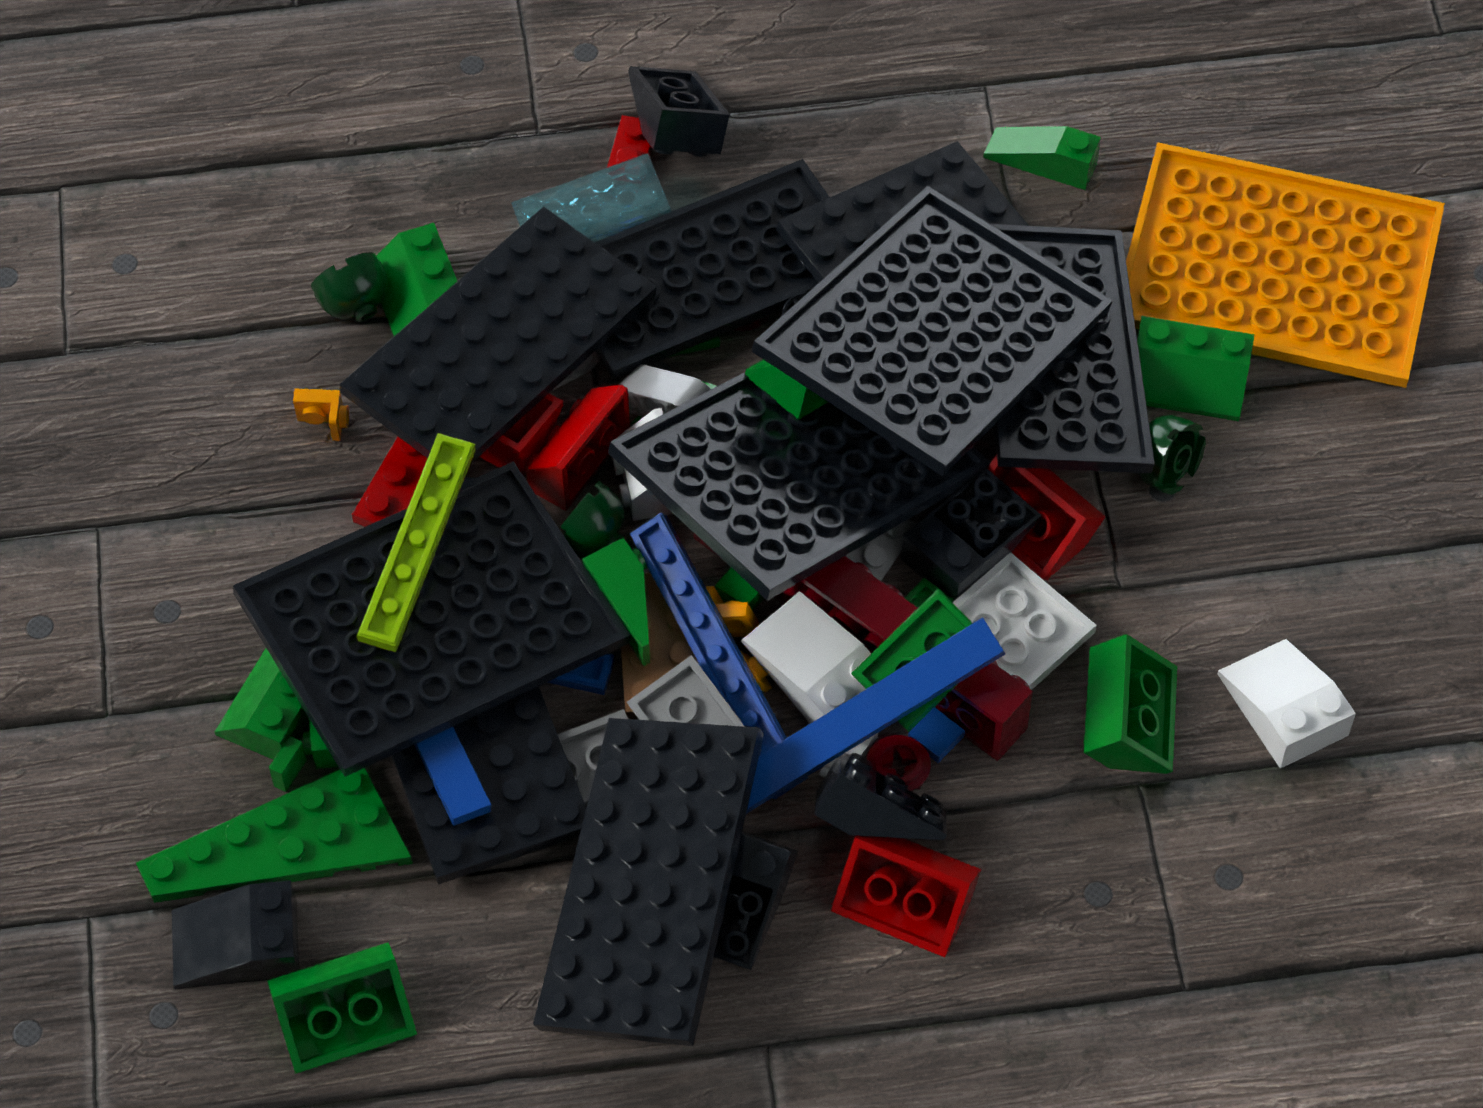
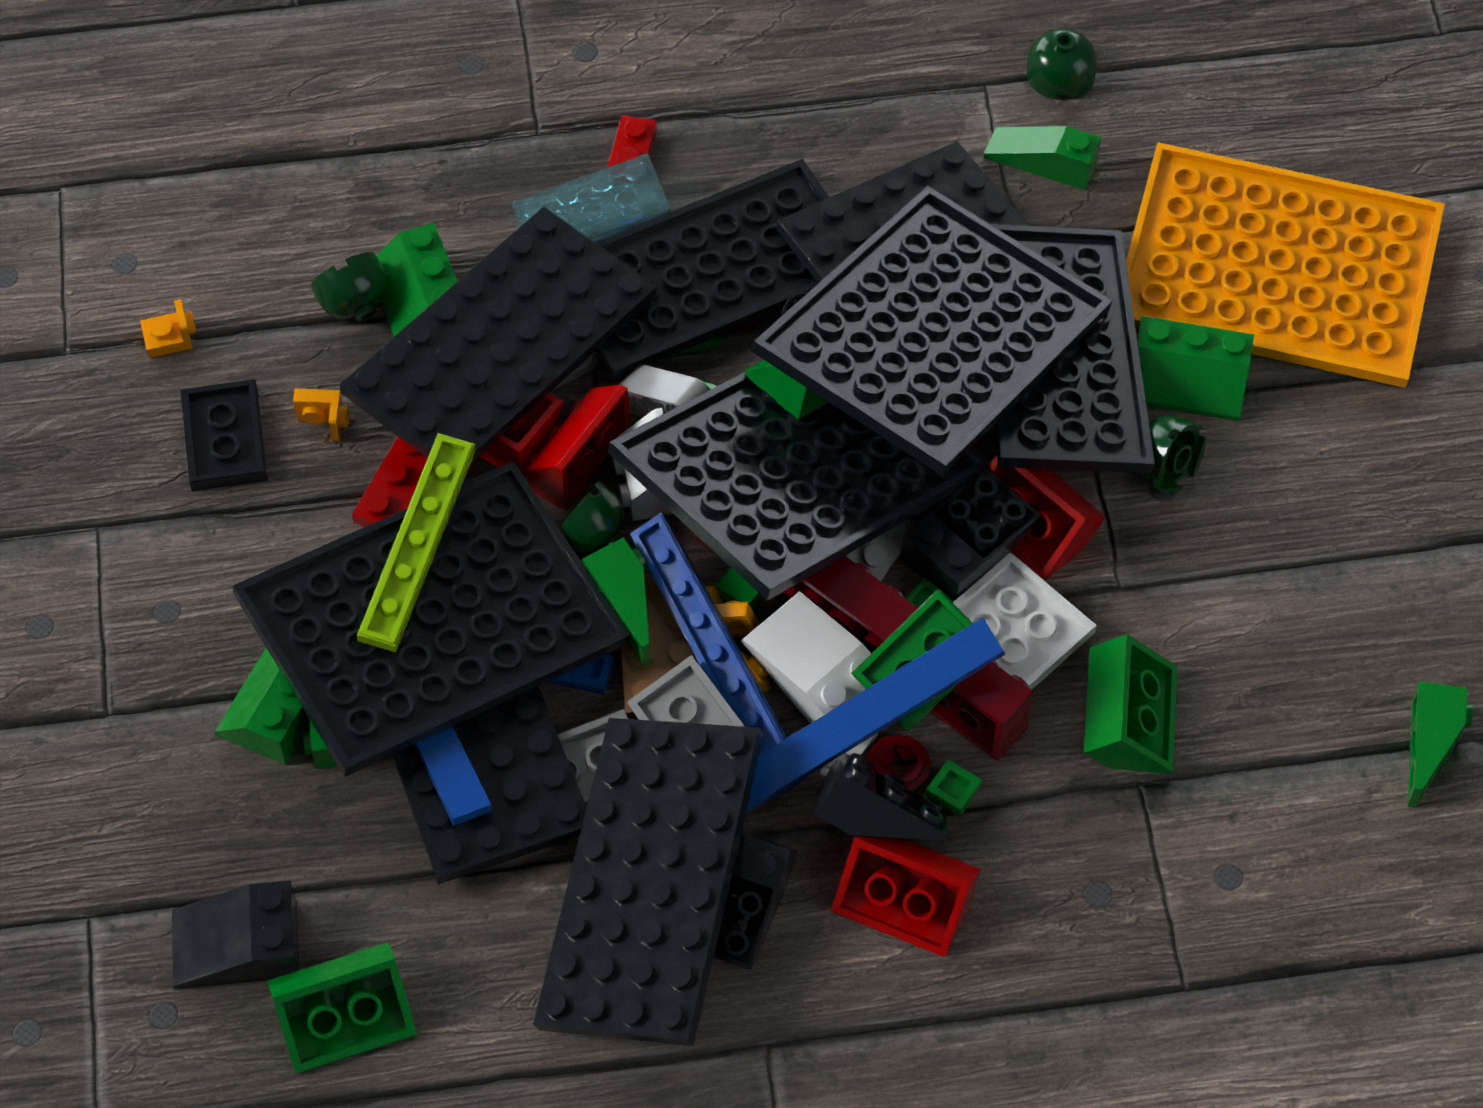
(169, 332): none -> light orange bracket
(223, 435): none -> black tile
(287, 763): green tile -> none
(296, 837): green wing -> none
(678, 111): black slope -> none
(937, 734): blue tile -> none
(954, 787): none -> green plate
(1061, 64): none -> dark green cylinder
(1288, 702): white slope -> none
(1437, 723): none -> green slope

